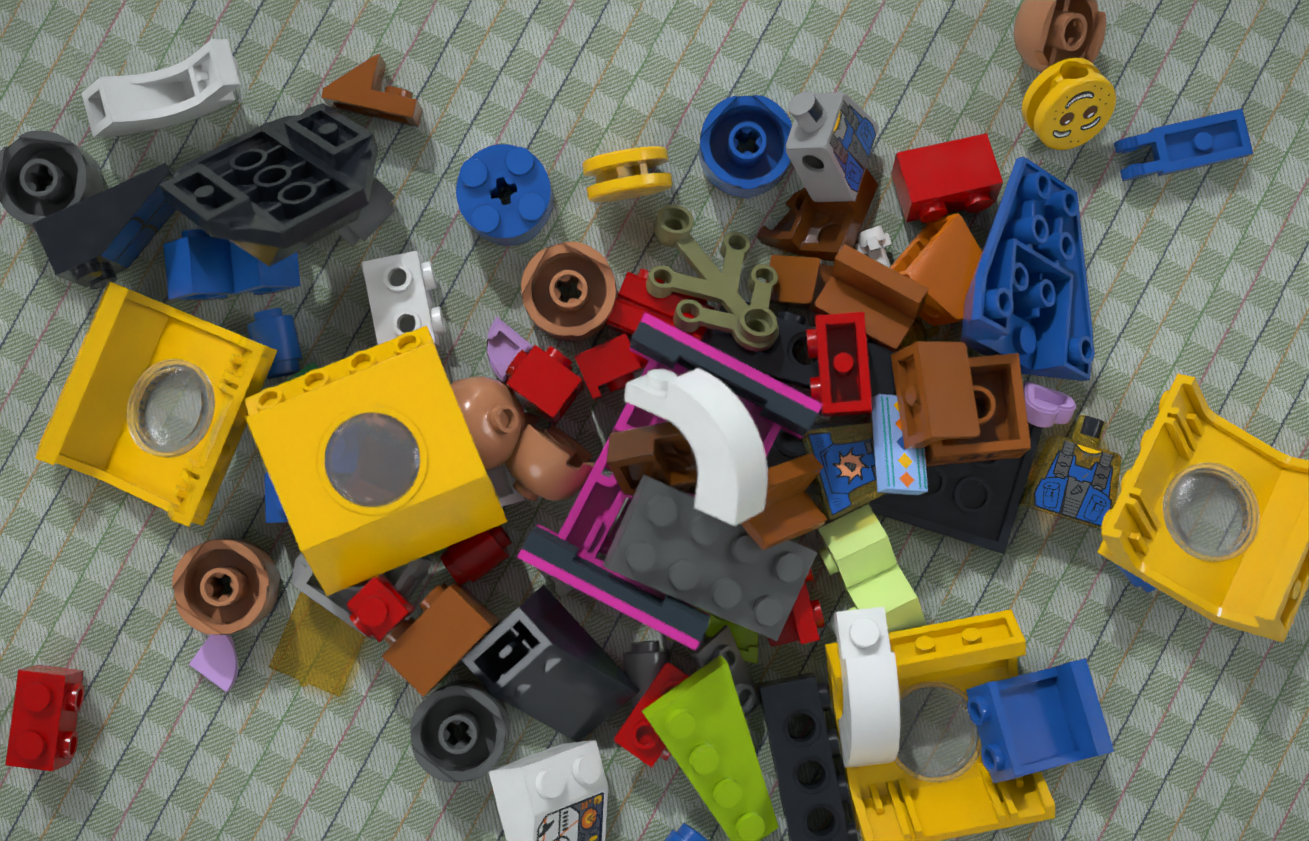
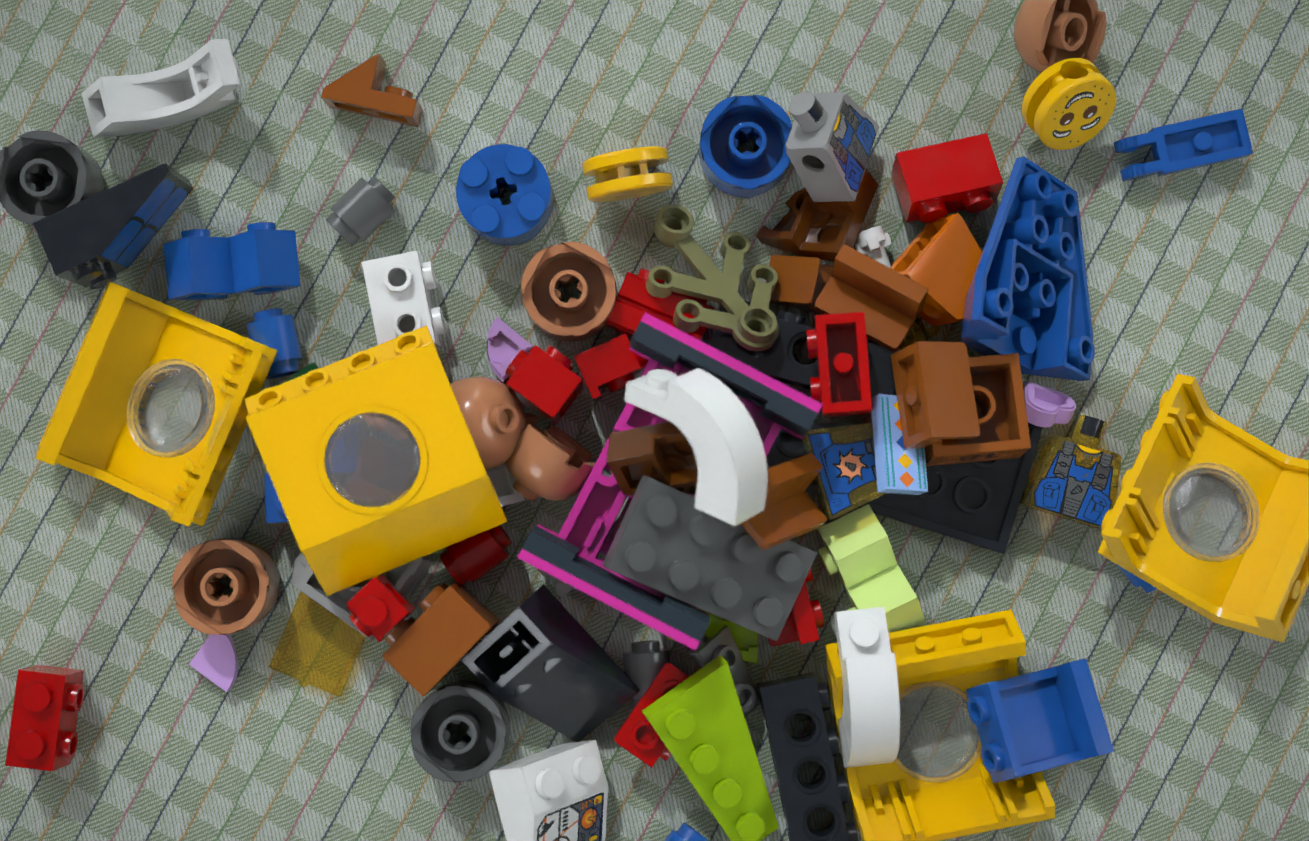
(279, 183): black piece -> none

